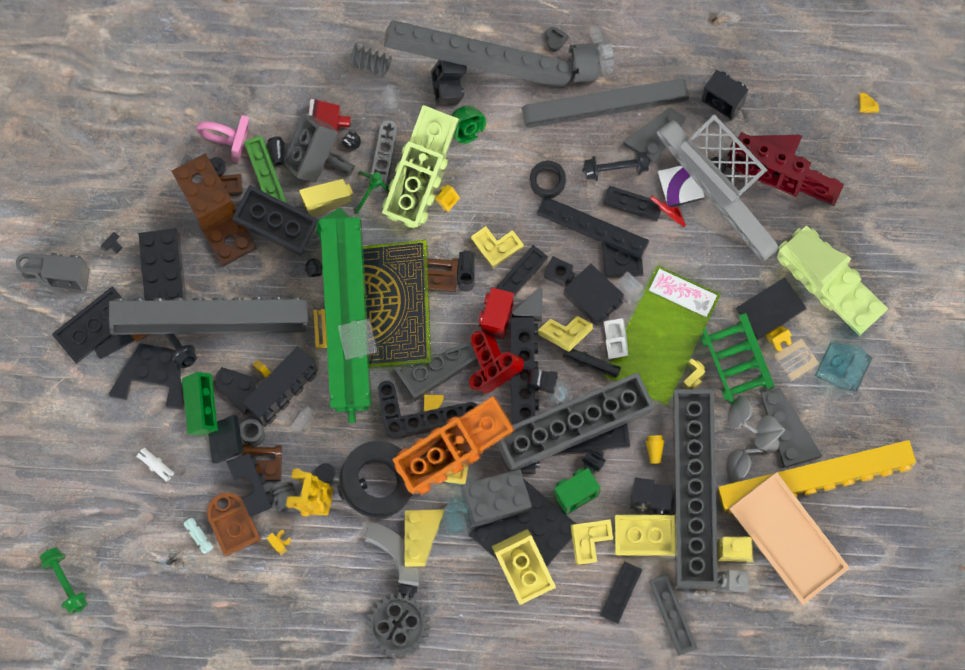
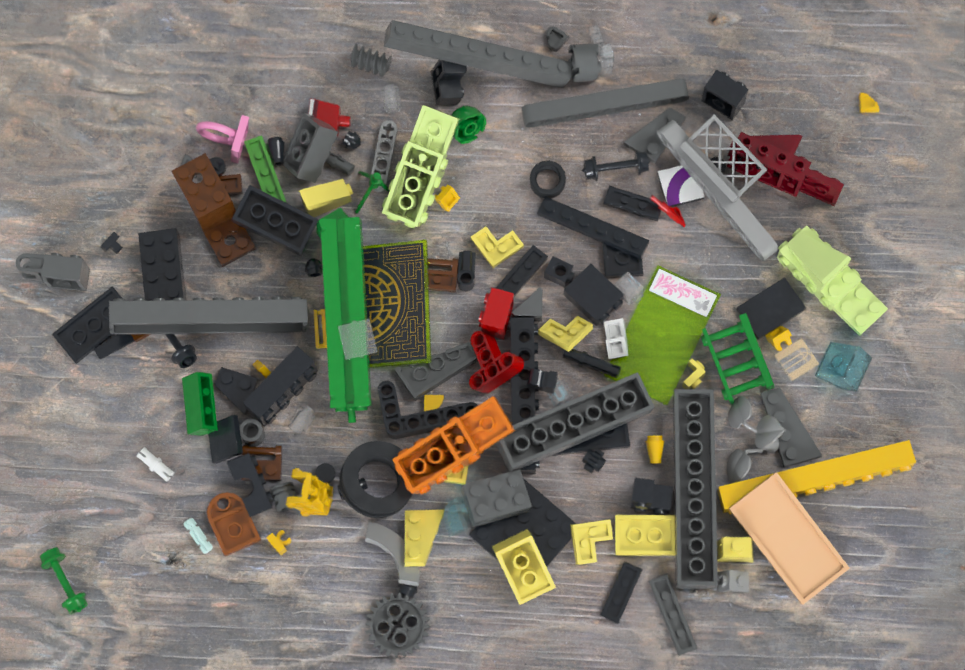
(151, 366): black wing -> none
(576, 491): green brick -> none

